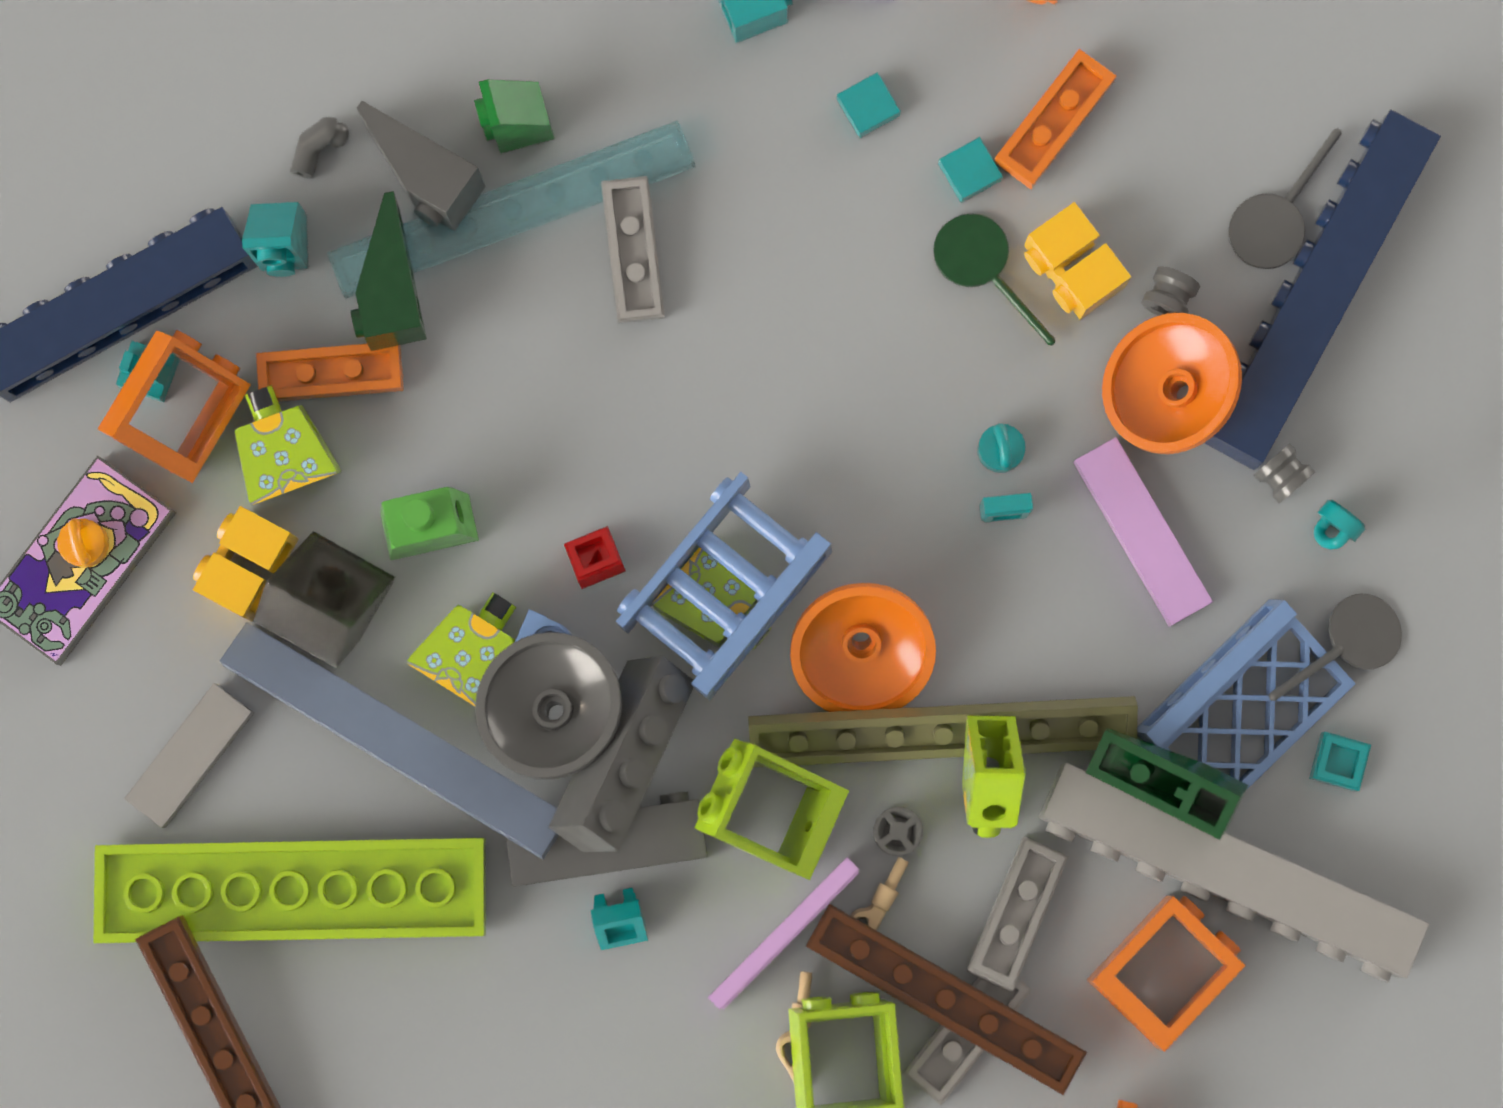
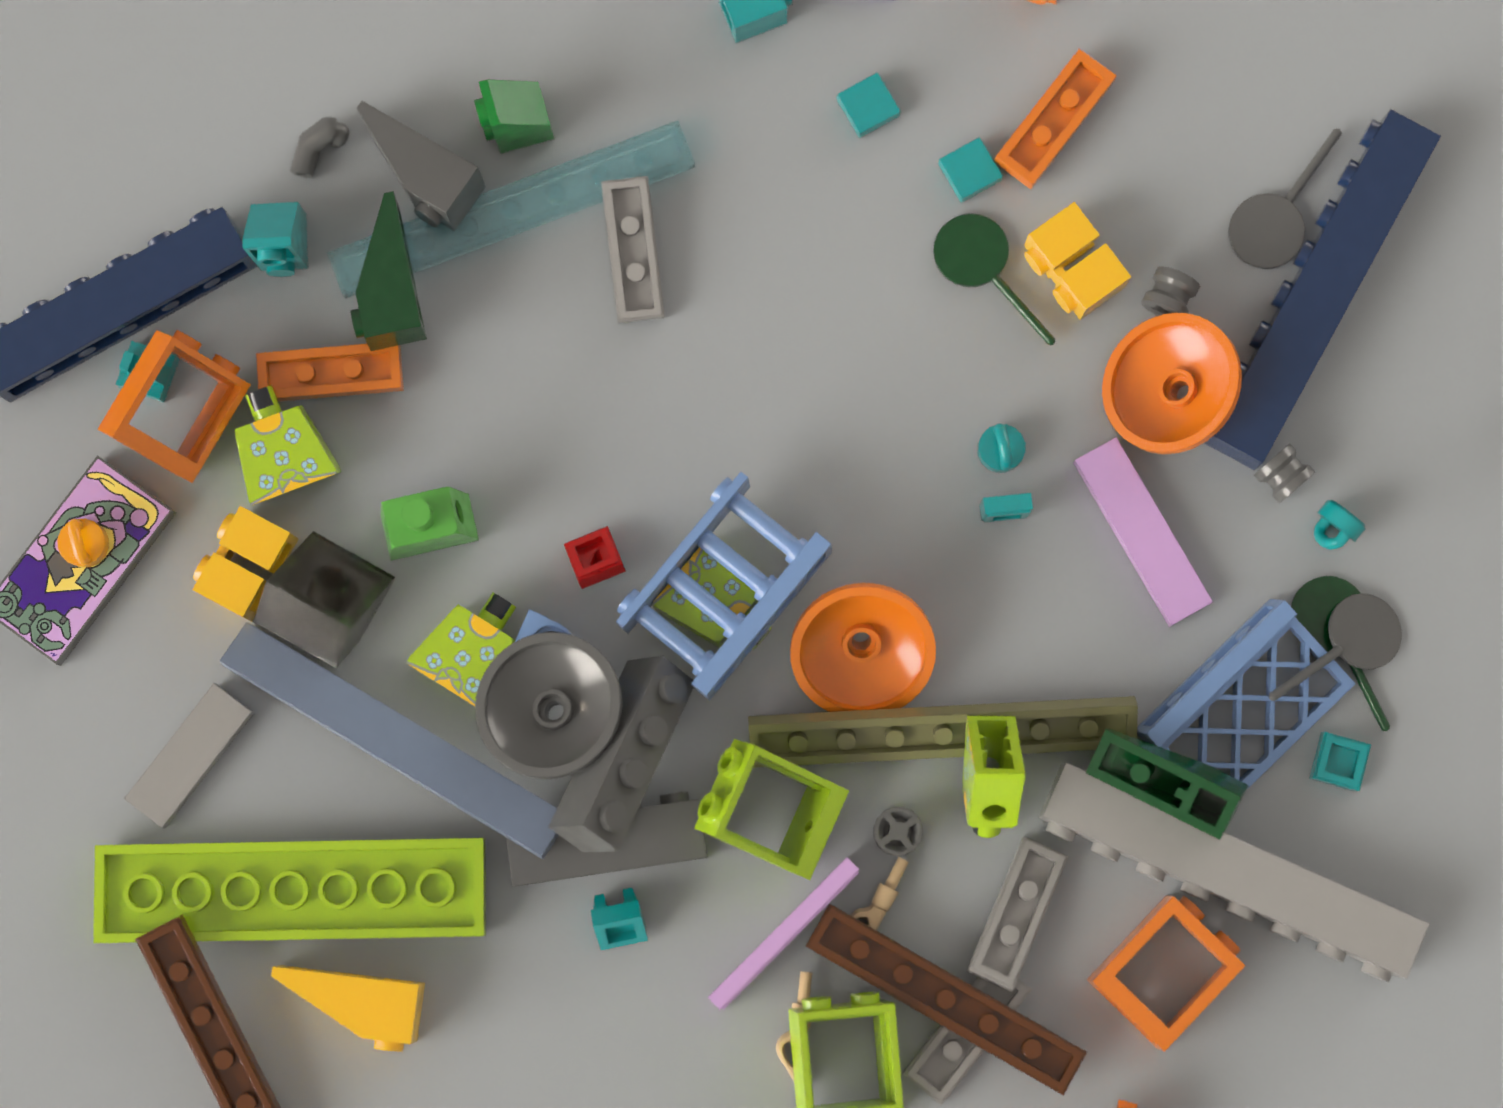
(364, 1004): none -> yellow slope
(1314, 607): none -> dark green piece

